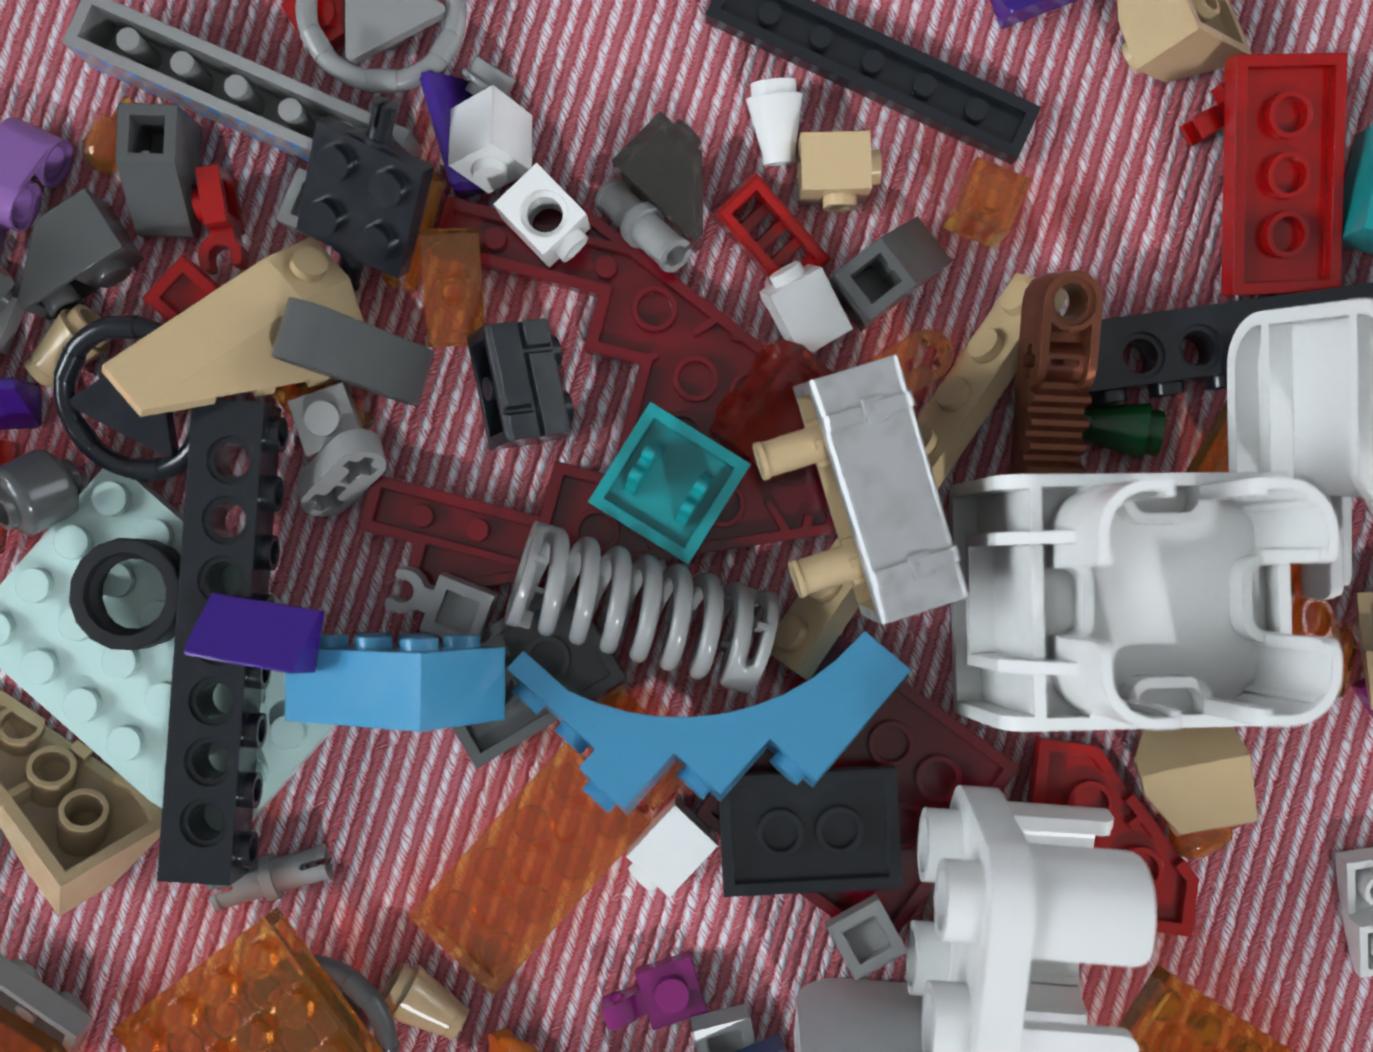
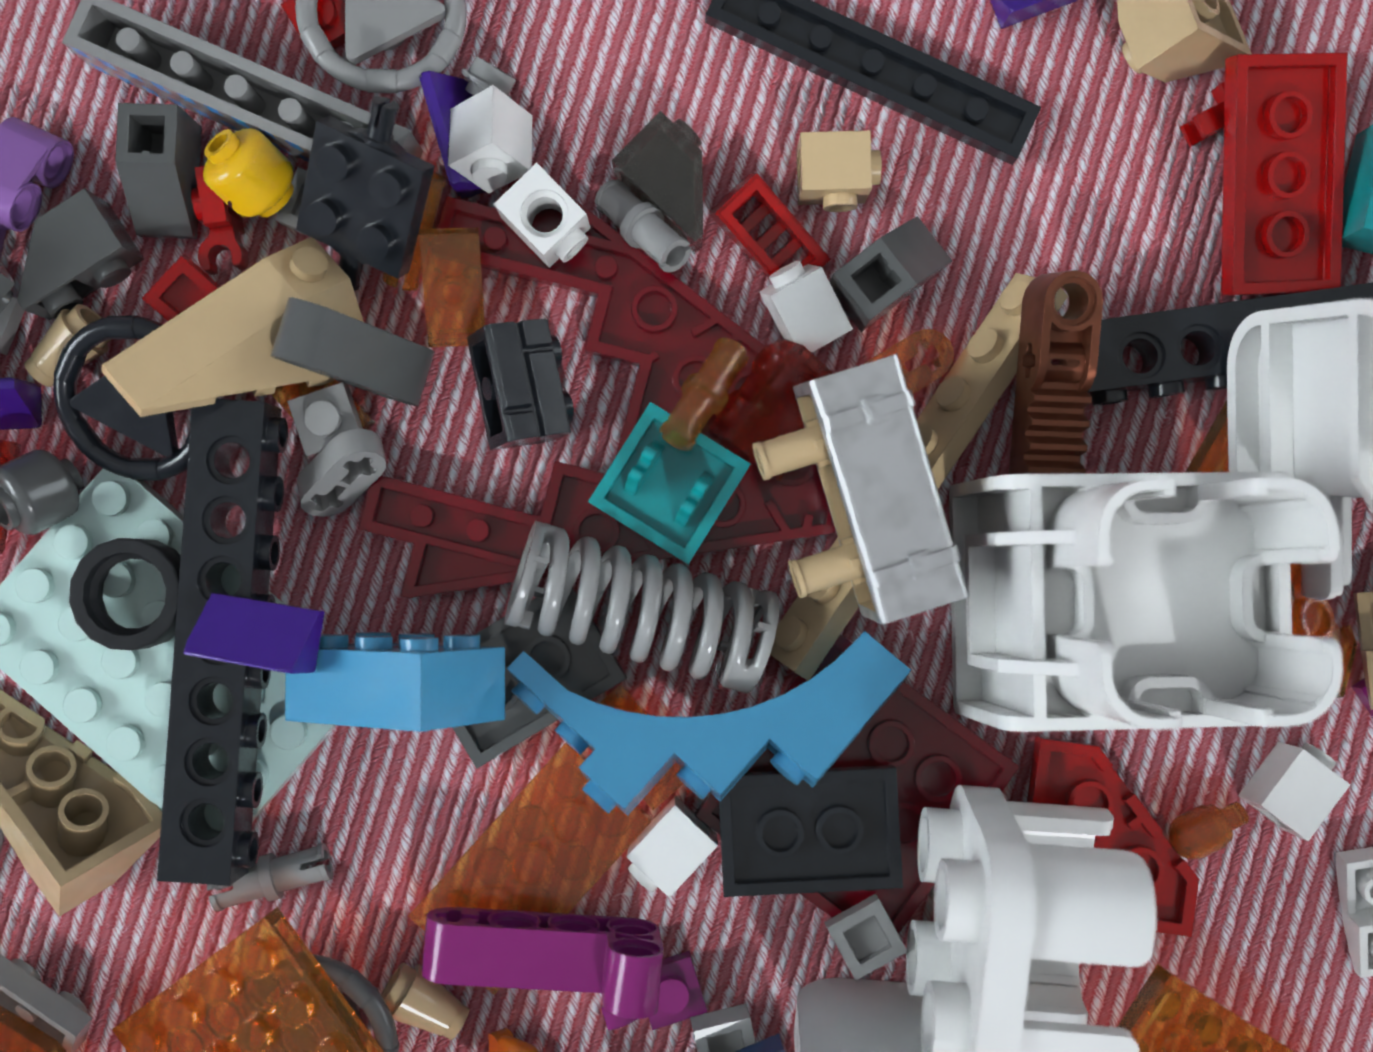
(100, 142): clear orange cylinder -> none
(248, 172): none -> yellow head
(449, 606): light grey plate -> none
(548, 953): none -> magenta beam
(704, 394): none -> clear orange pin
(776, 118): white cone -> none
(986, 202): clear orange brick -> none
(1126, 428): dark green cone -> none
(1197, 777): tan slope -> none
(1295, 788): none -> white brick

